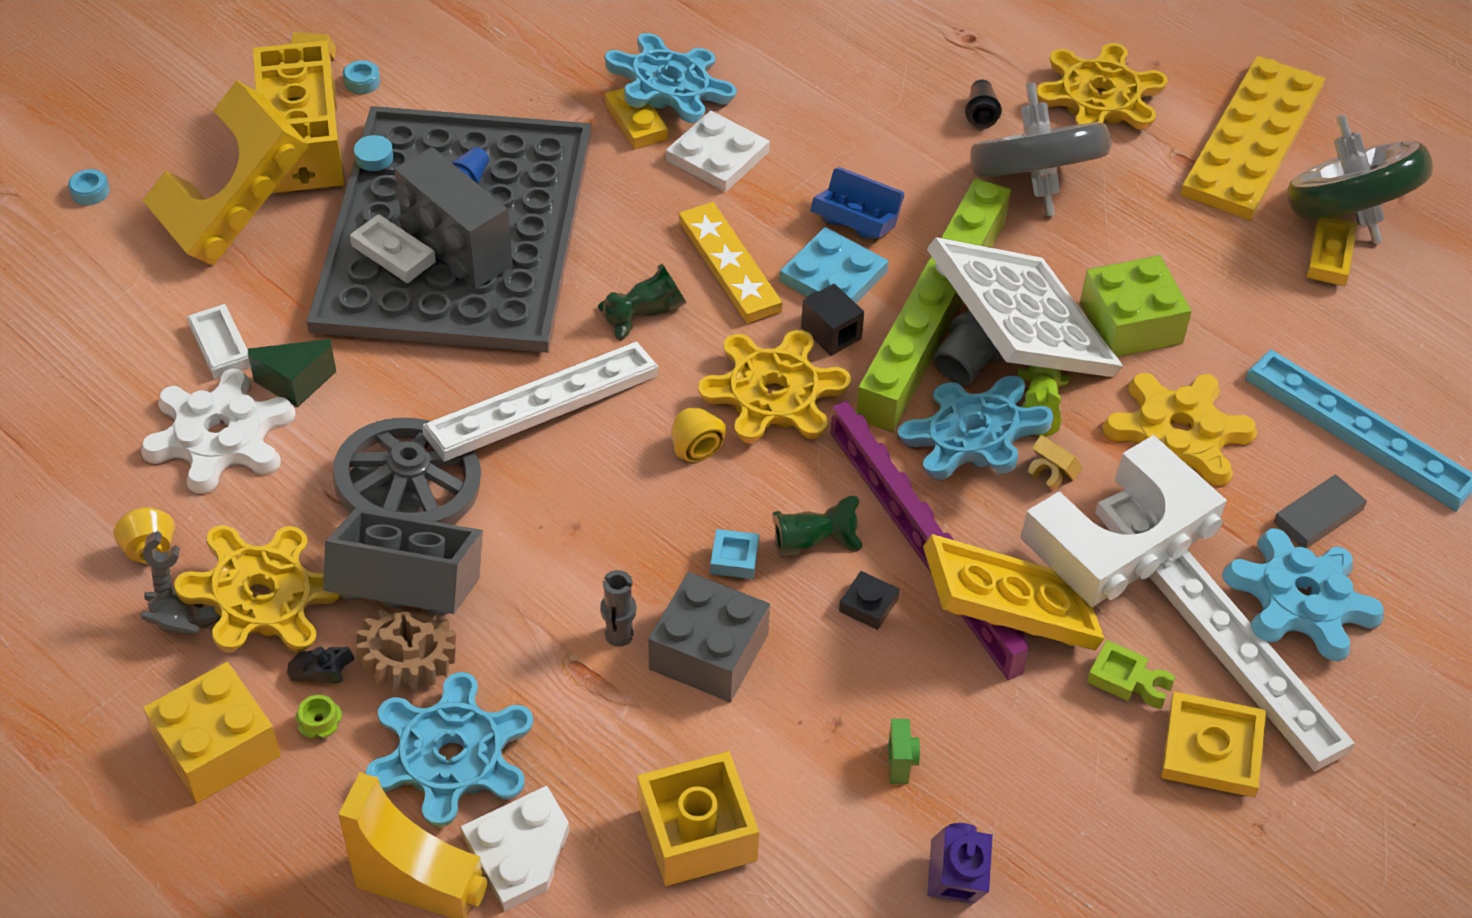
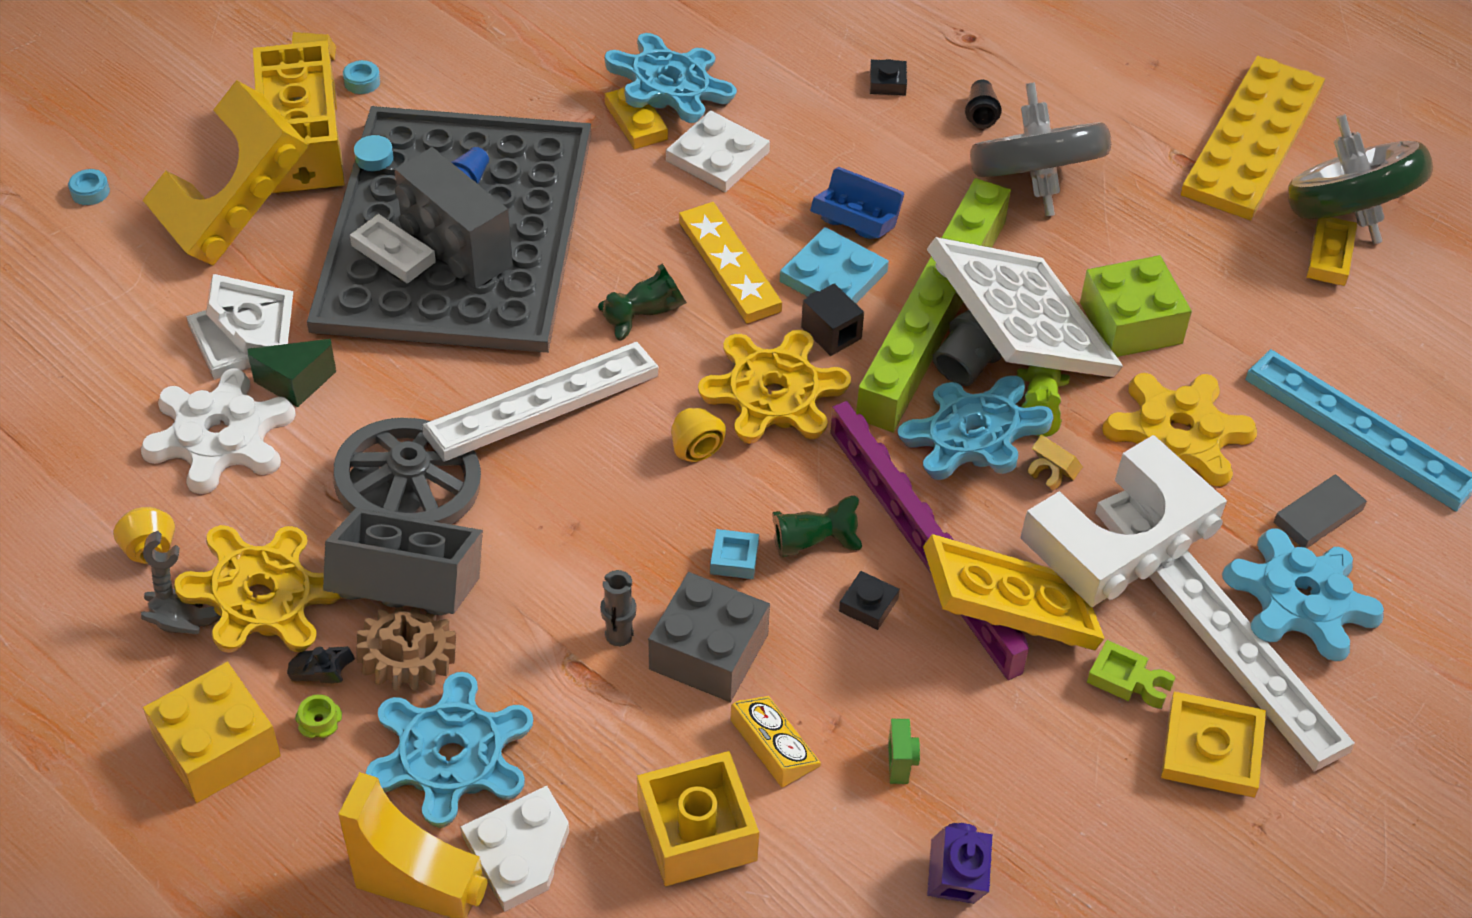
(250, 312): none -> white plate
(773, 739): none -> yellow slope
(888, 77): none -> black plate
(1109, 72): yellow plate -> none

